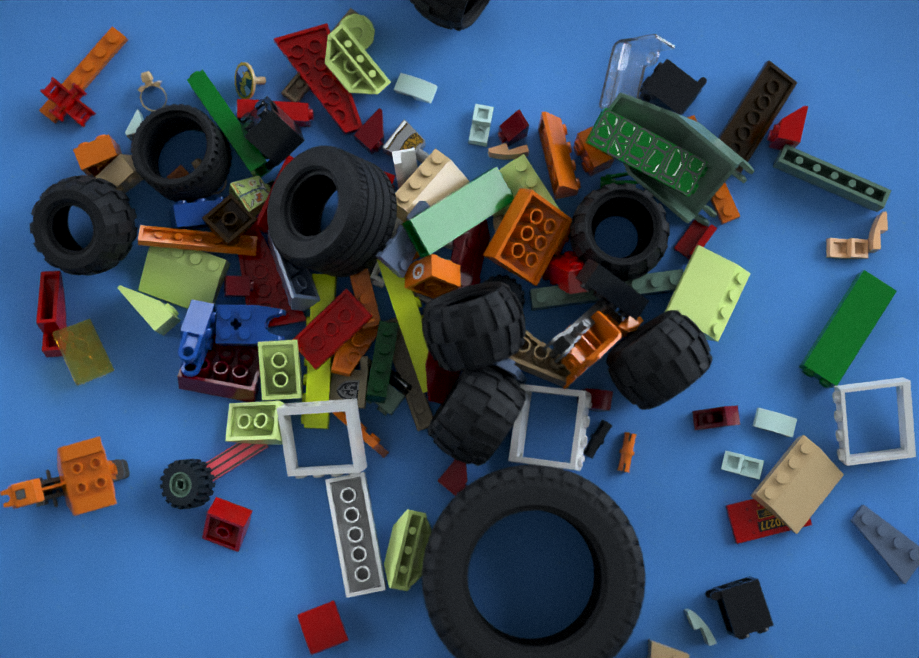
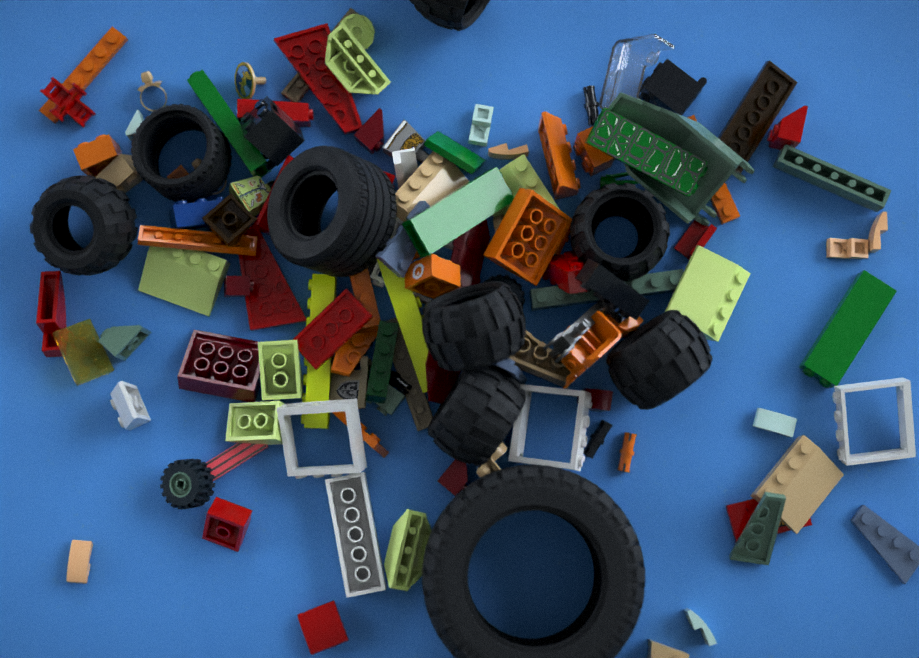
(78, 561): none -> light nougat slope
(84, 478): orange piece -> none
(123, 340): none -> sand green slope
(129, 405): none -> white slope
(157, 314): yellowish green slope -> none
(197, 335): blue brick -> none
(253, 327): blue brick -> none
(296, 281): sand blue slope -> none
(416, 88): light aqua slope -> none
(454, 152): none -> green tile
(491, 466): none -> tan piece
(513, 128): dark red slope -> none
(591, 104): none -> black pin
(716, 417): dark red slope -> none
(742, 465): light aqua slope -> none
(742, 607): black container -> none
(760, 532): none -> sand green wing

